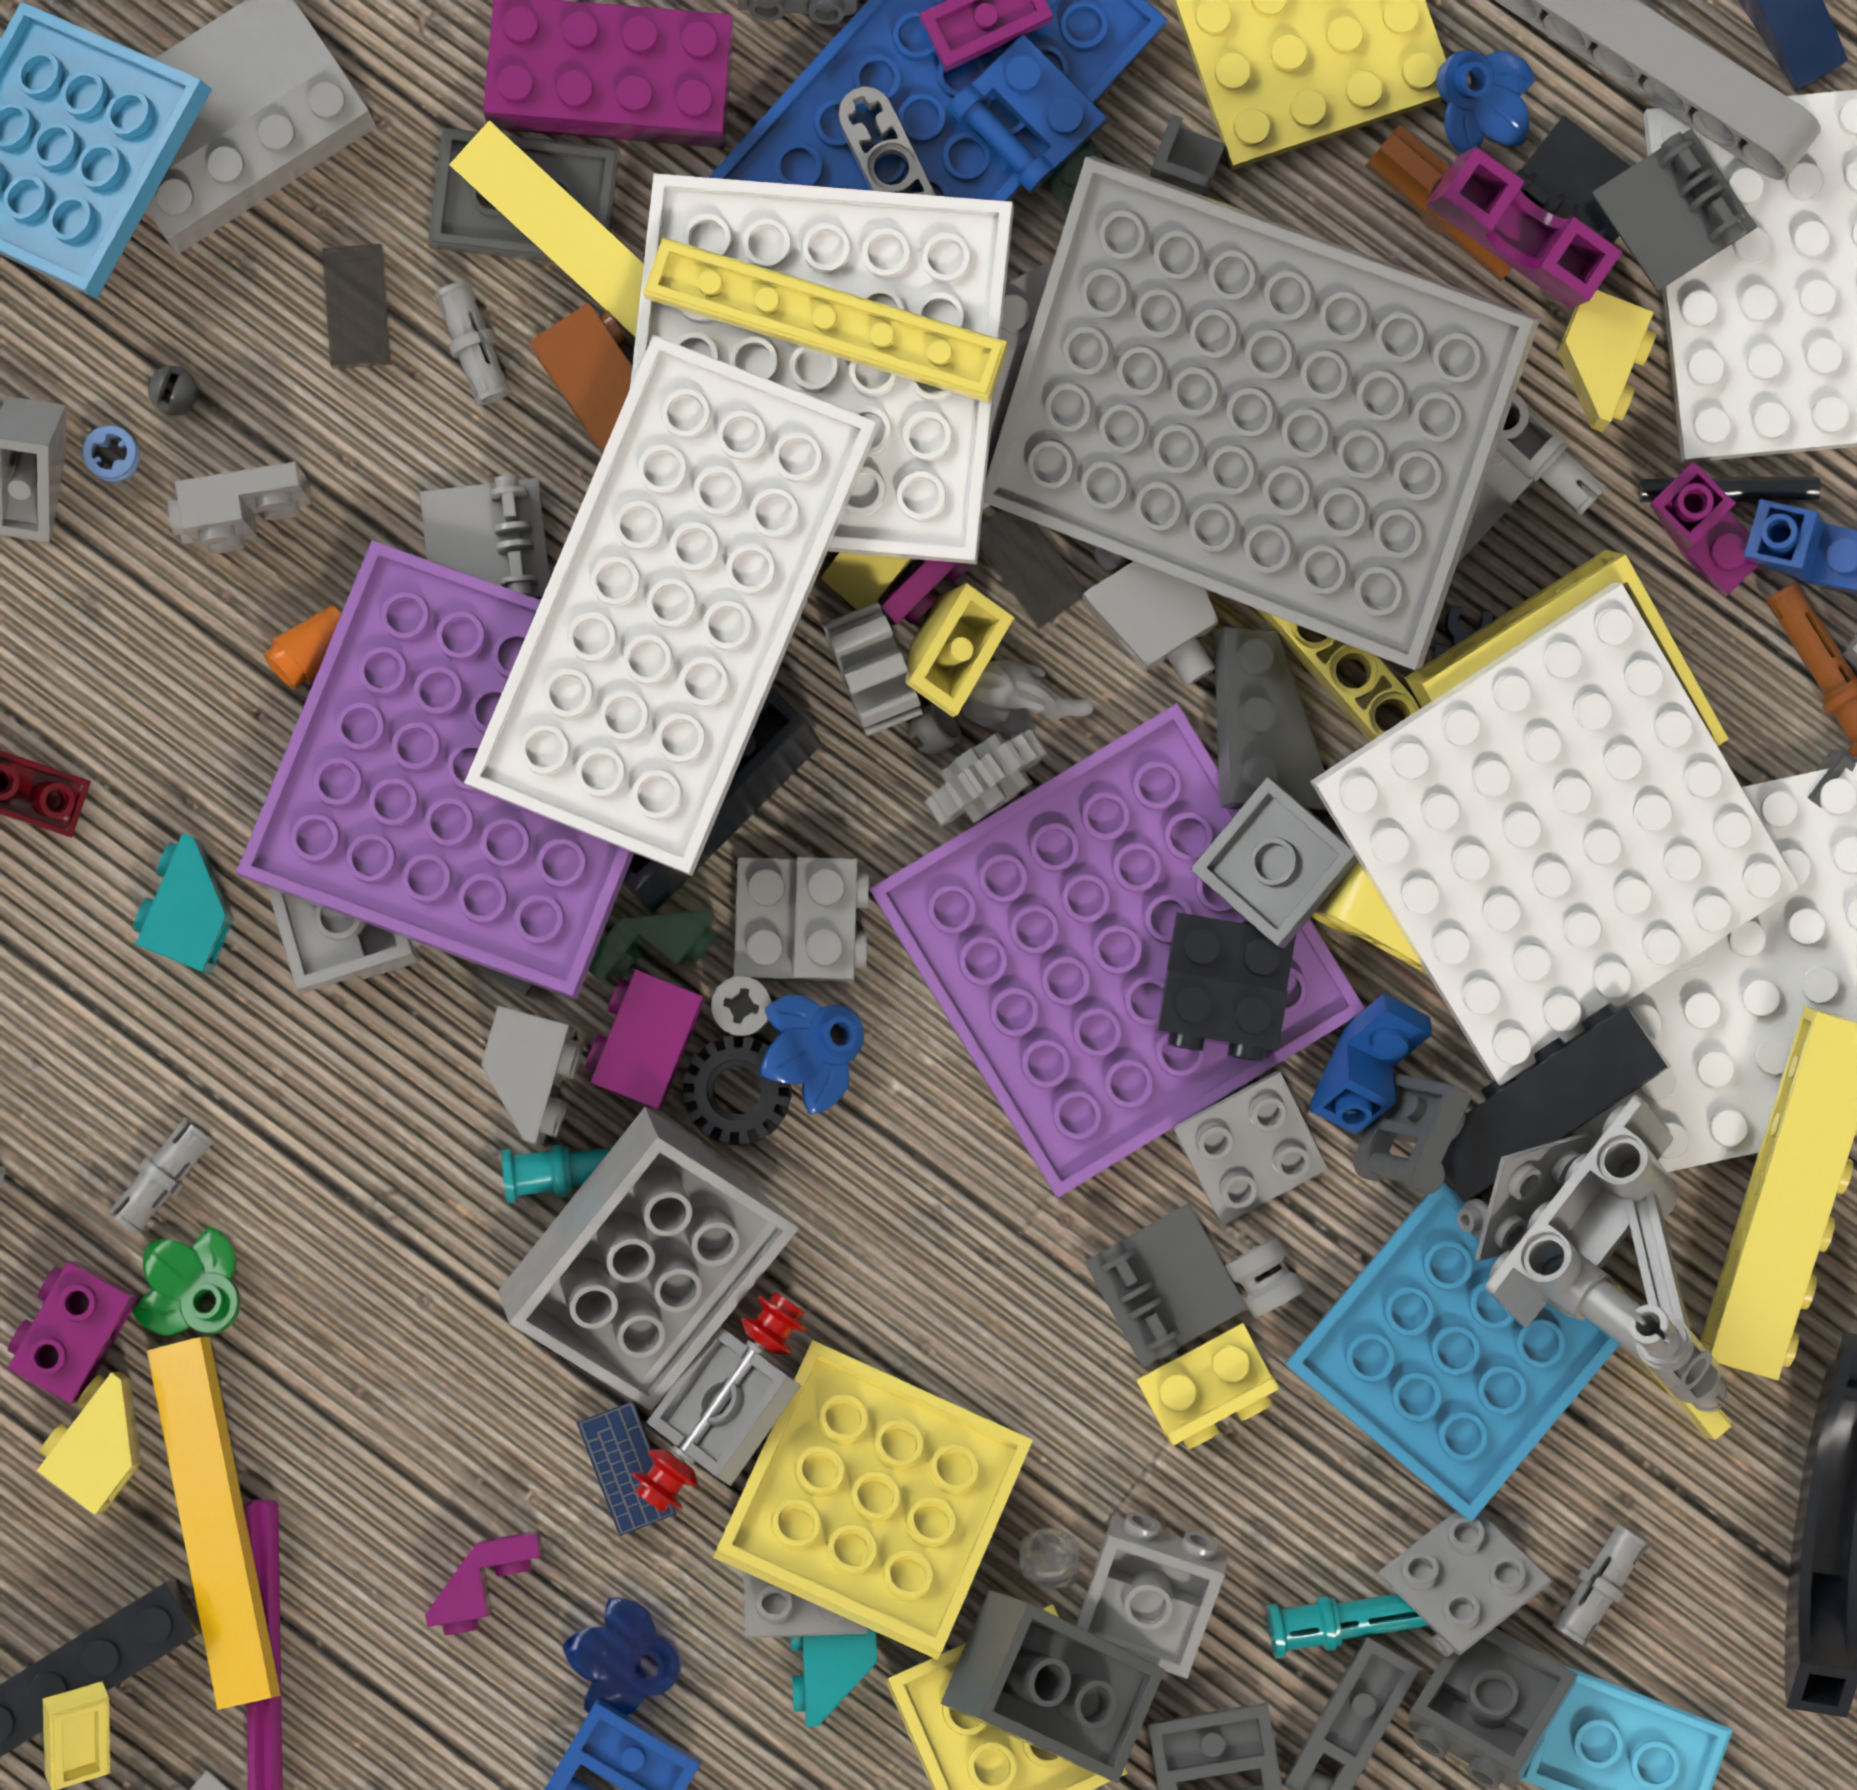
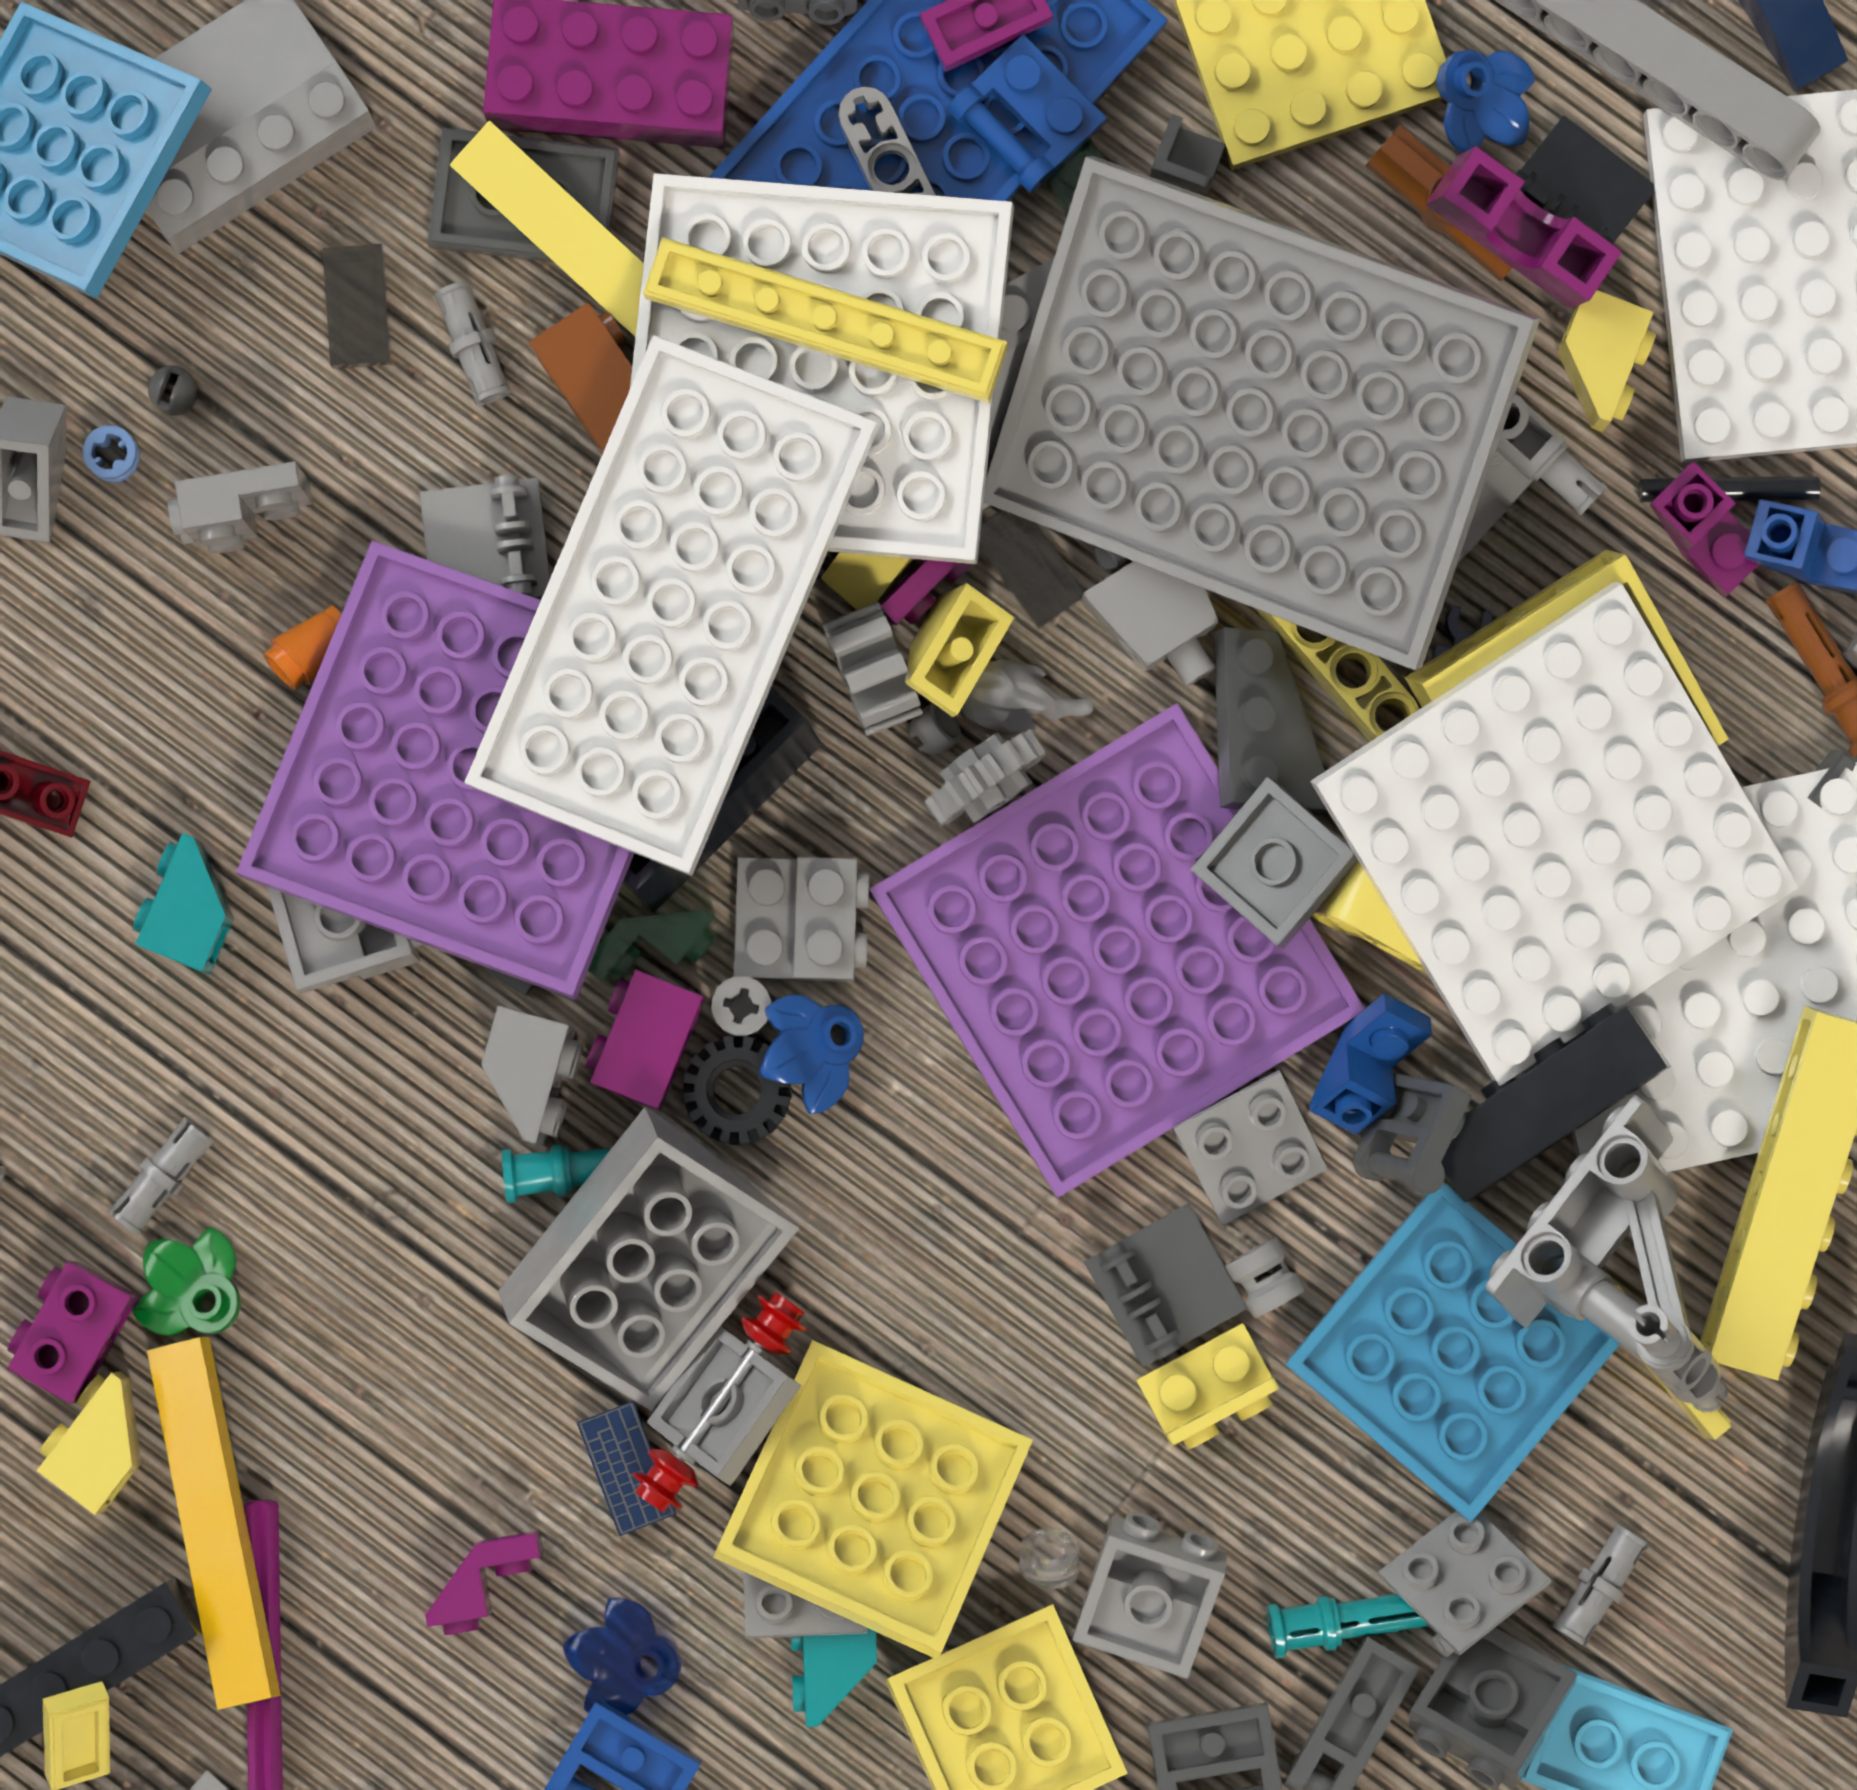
(1053, 1685): dark grey slope -> none
(1224, 987): black plate -> none
(1520, 1187): light grey hinge -> none
(1674, 209): dark grey hinge -> none

